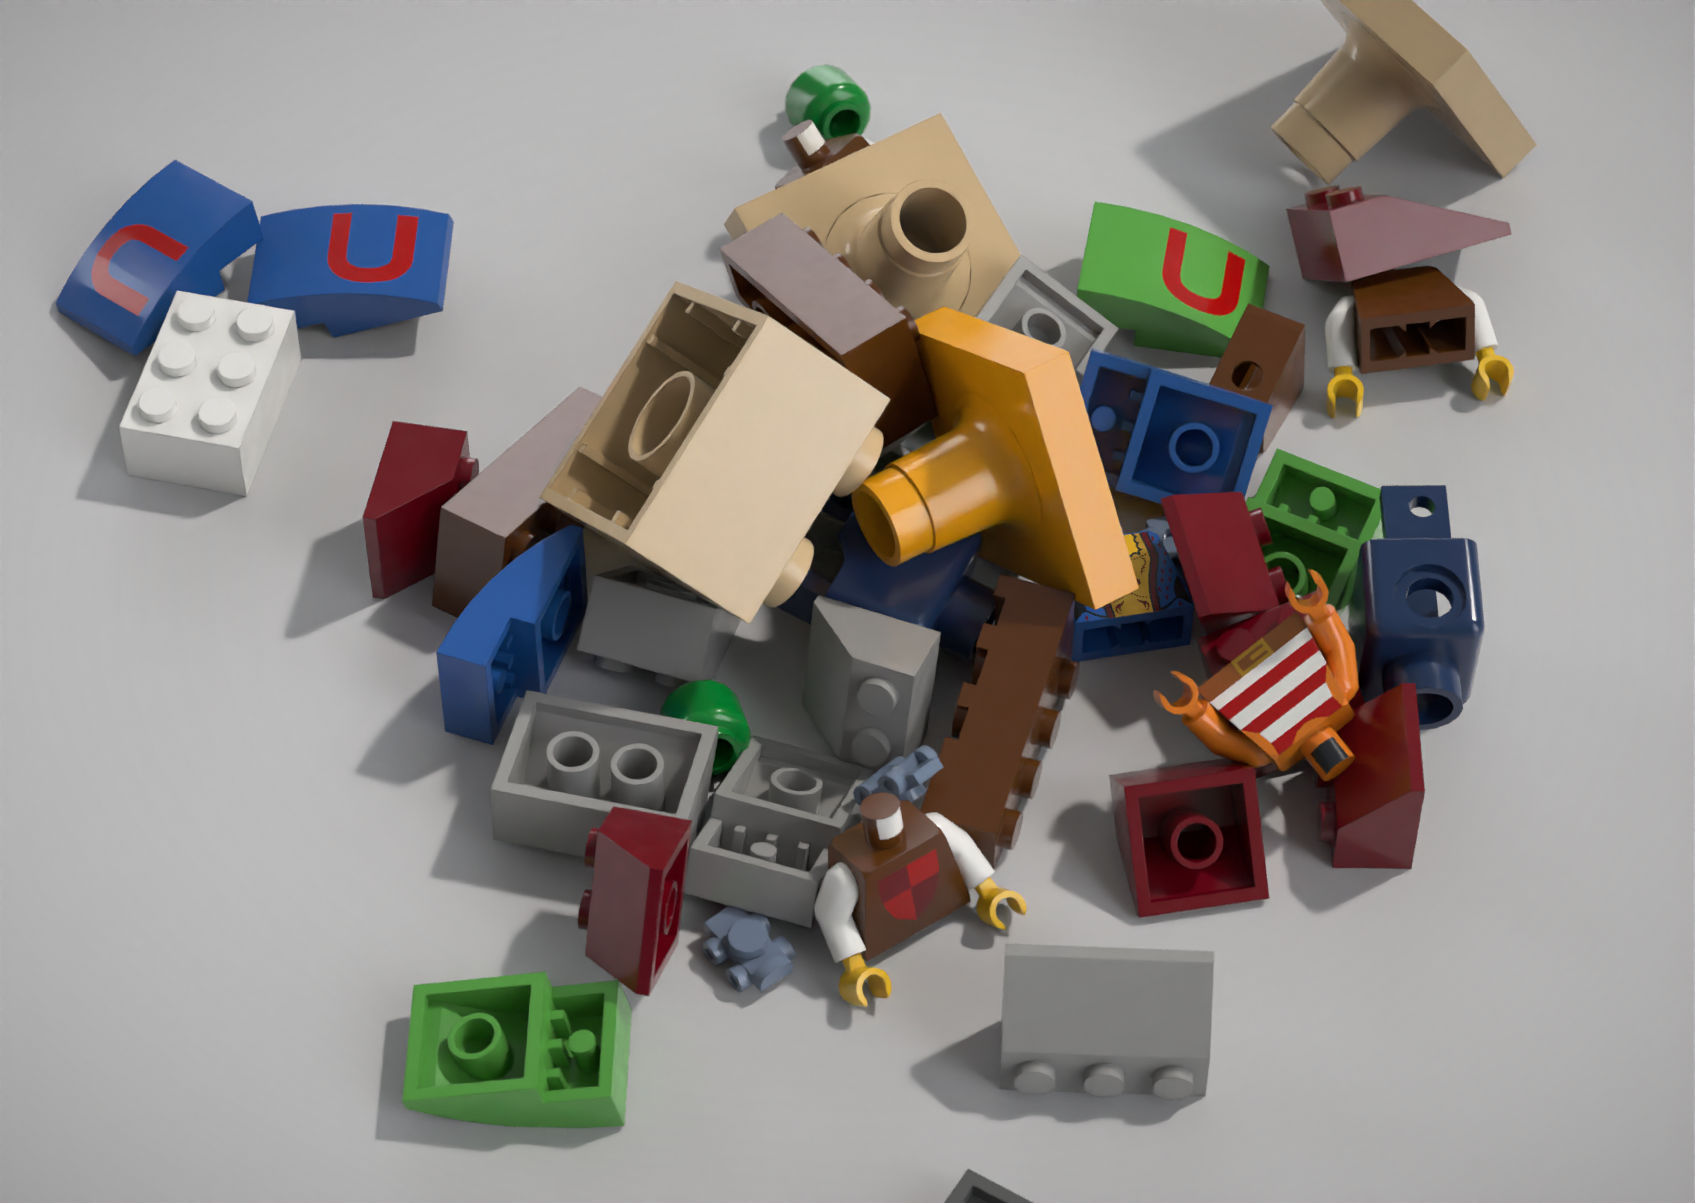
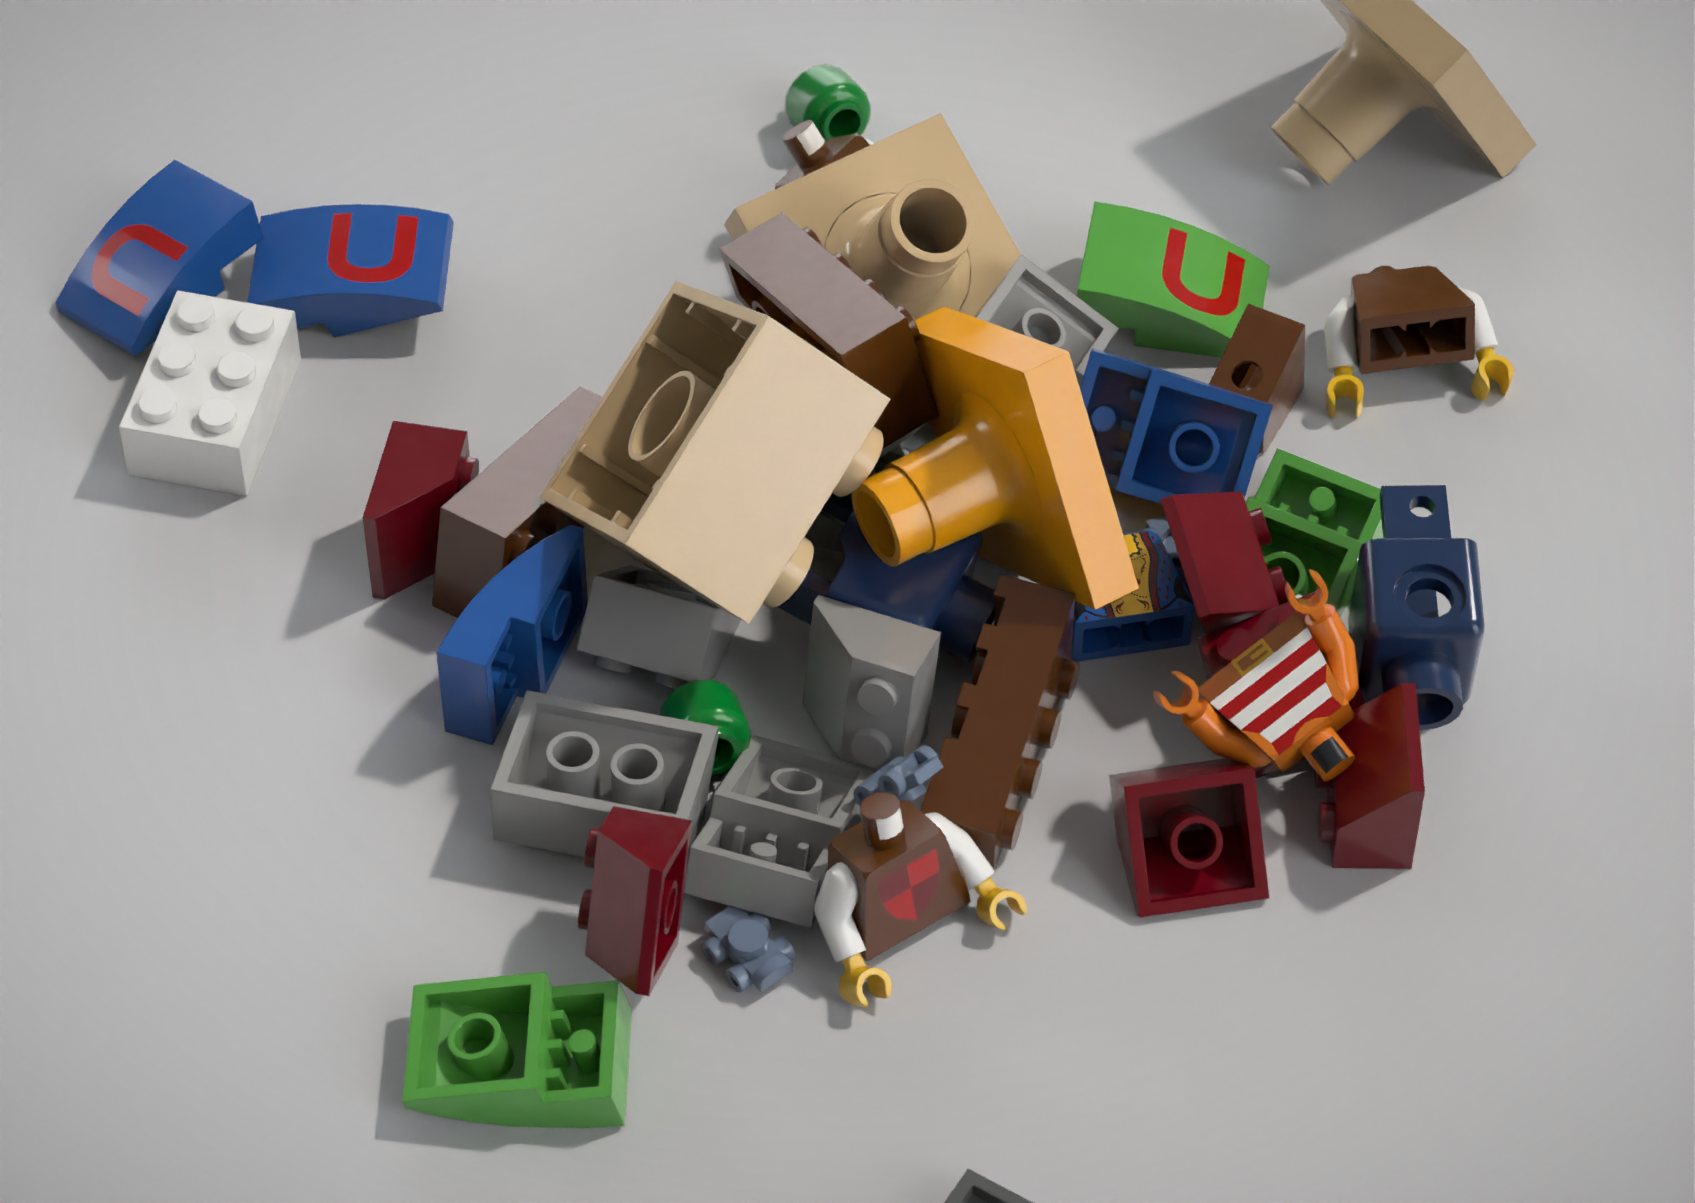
(1106, 1020): light grey slope -> none
(1357, 234): slope -> none

